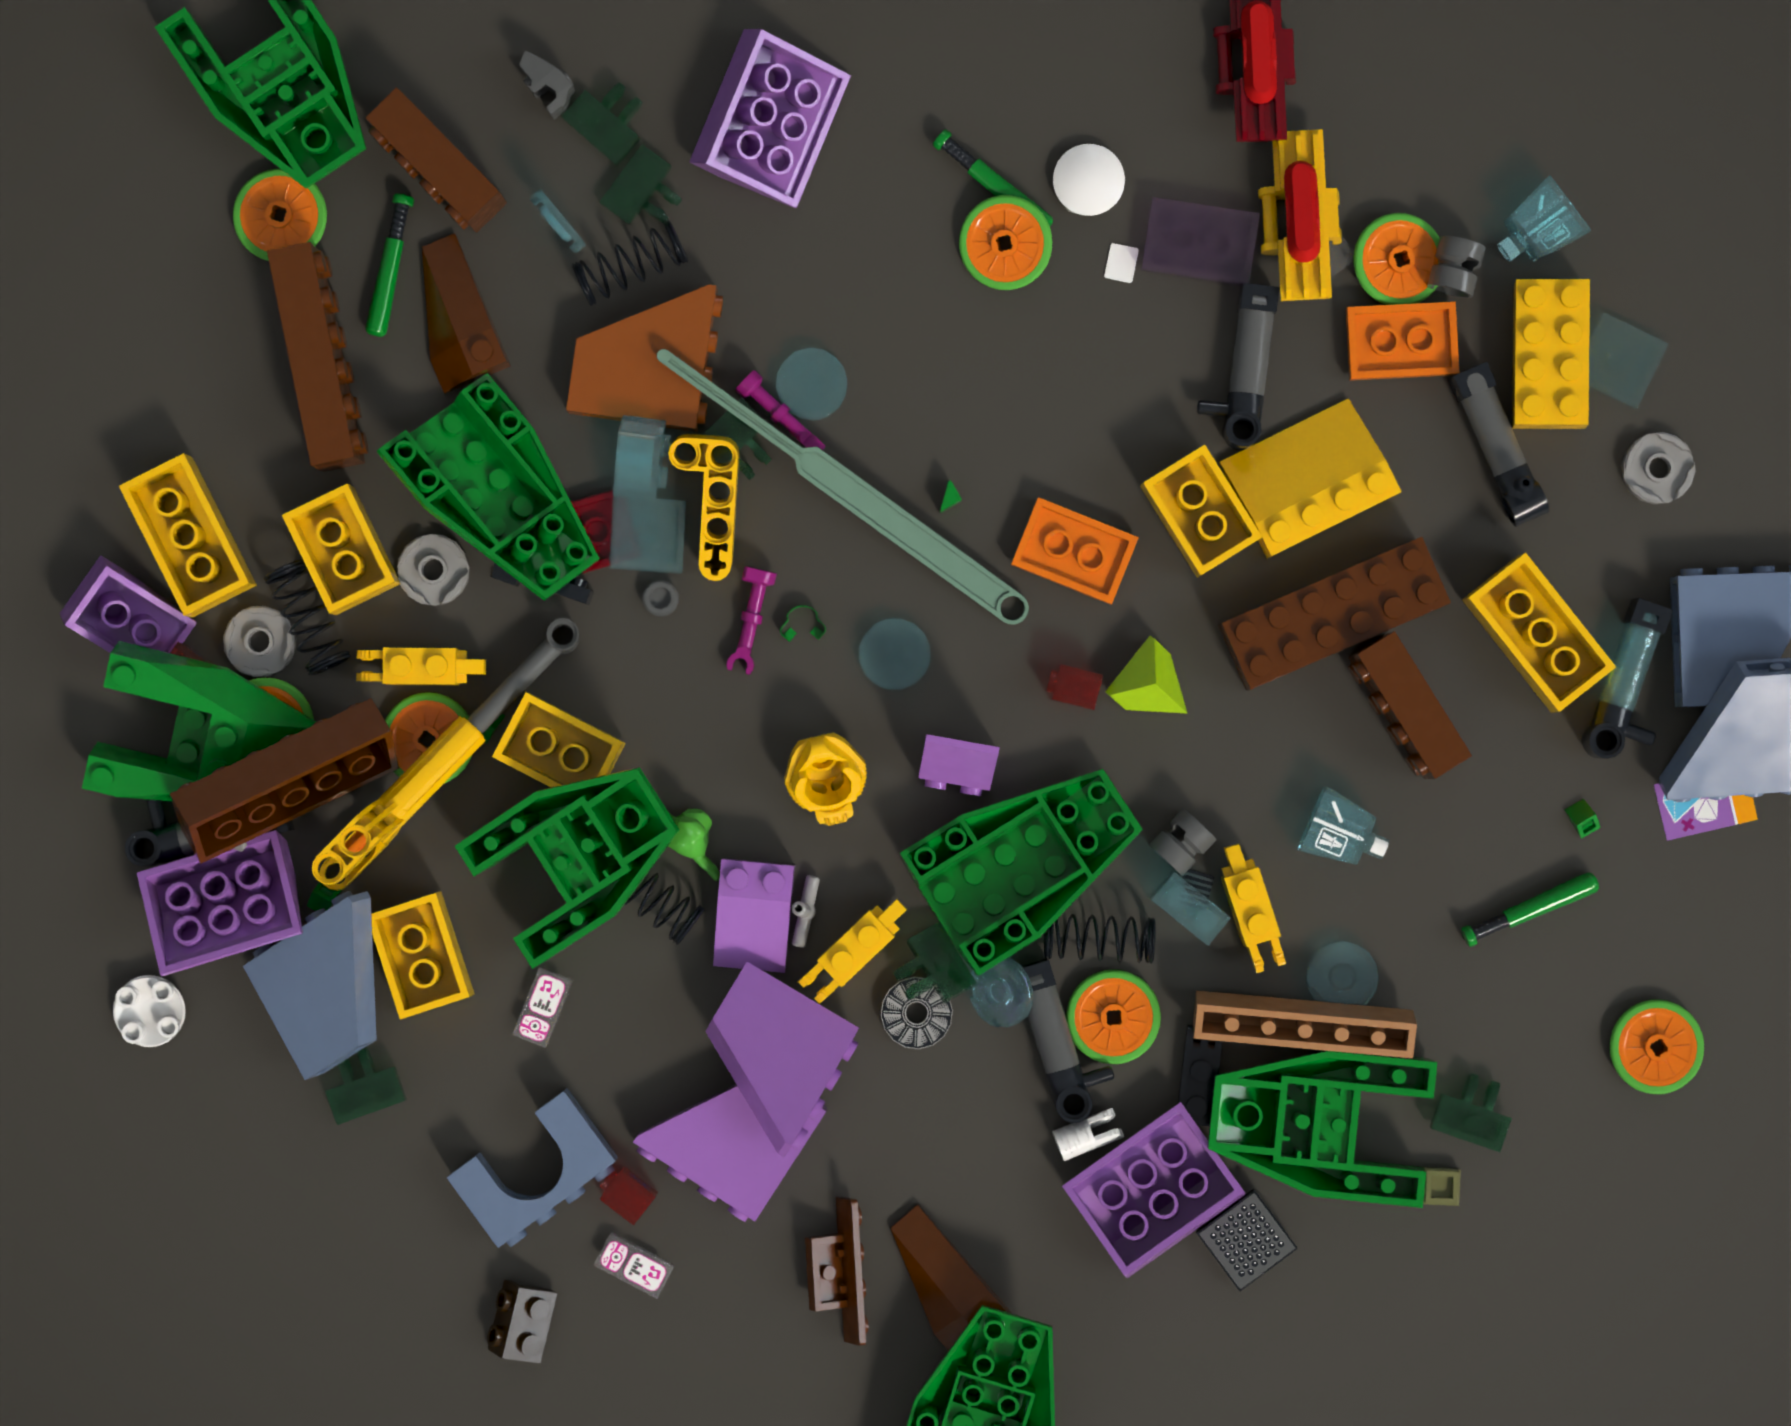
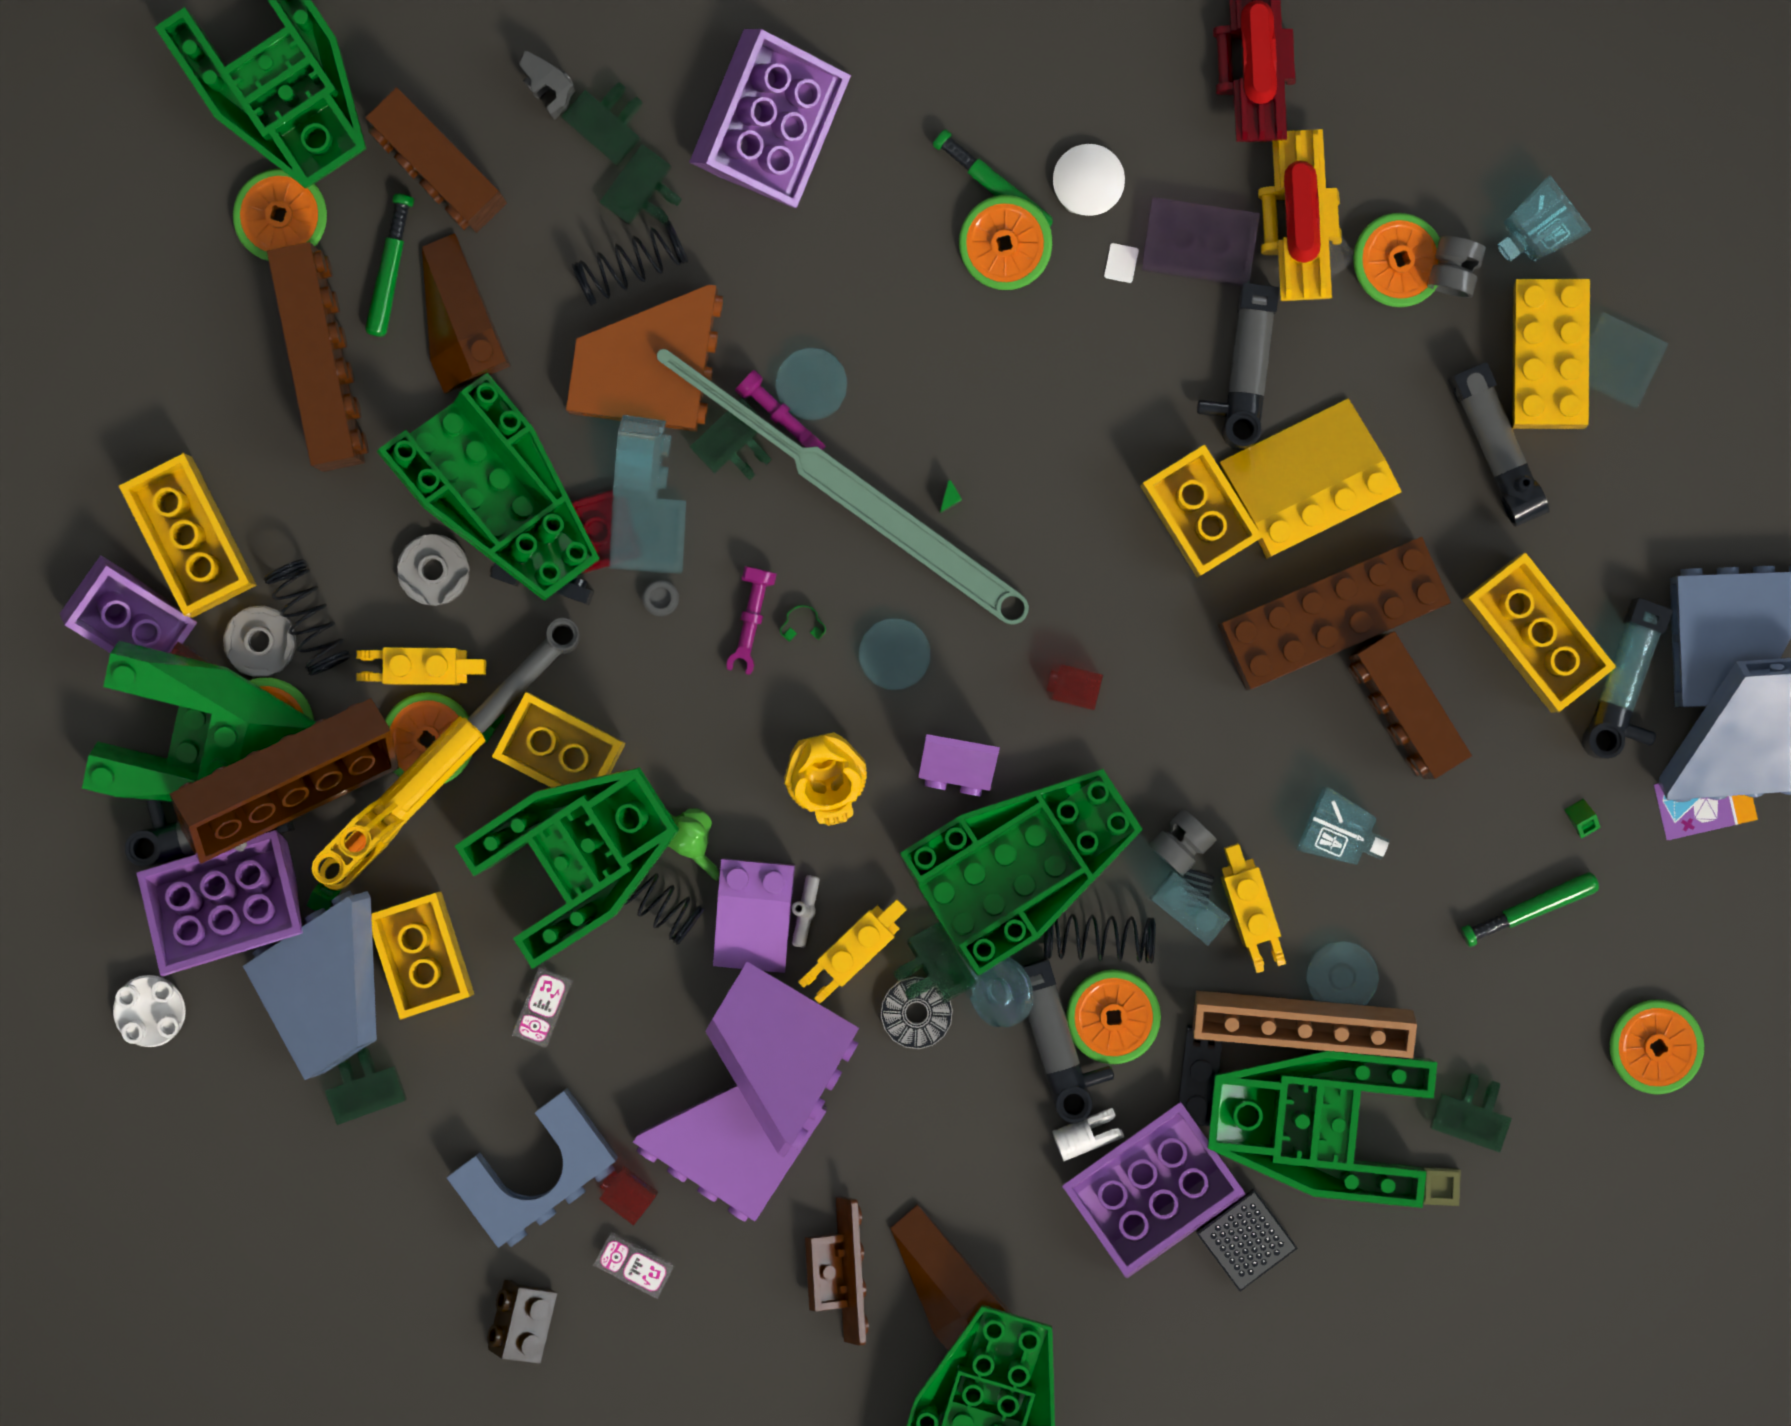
(341, 549): yellow brick -> none
(557, 221): clear light blue tile -> none
(711, 506): yellow beam -> none
(1074, 551): orange plate -> none
(1149, 682): lime slope -> none
(1402, 341): orange plate -> none
(1638, 476): light grey tile -> none

